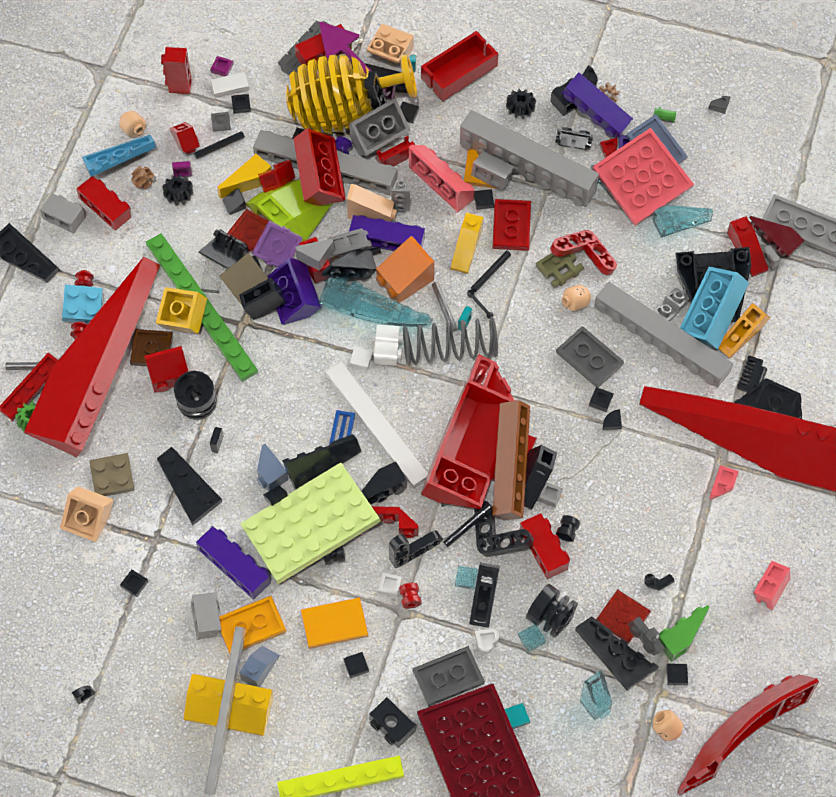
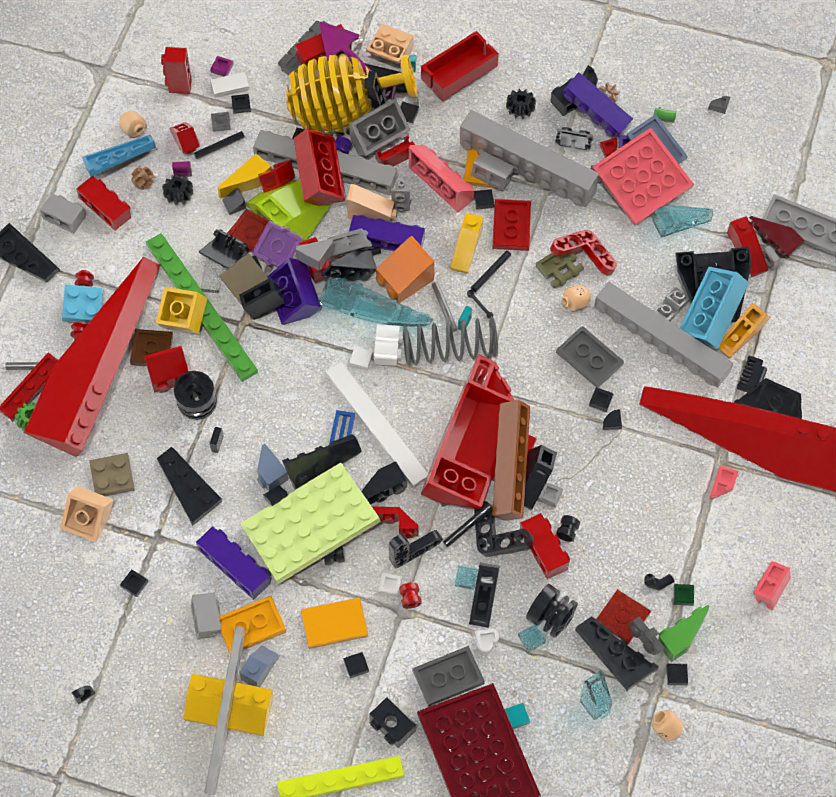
(683, 594): none -> dark green tile
(744, 722): red slope -> none

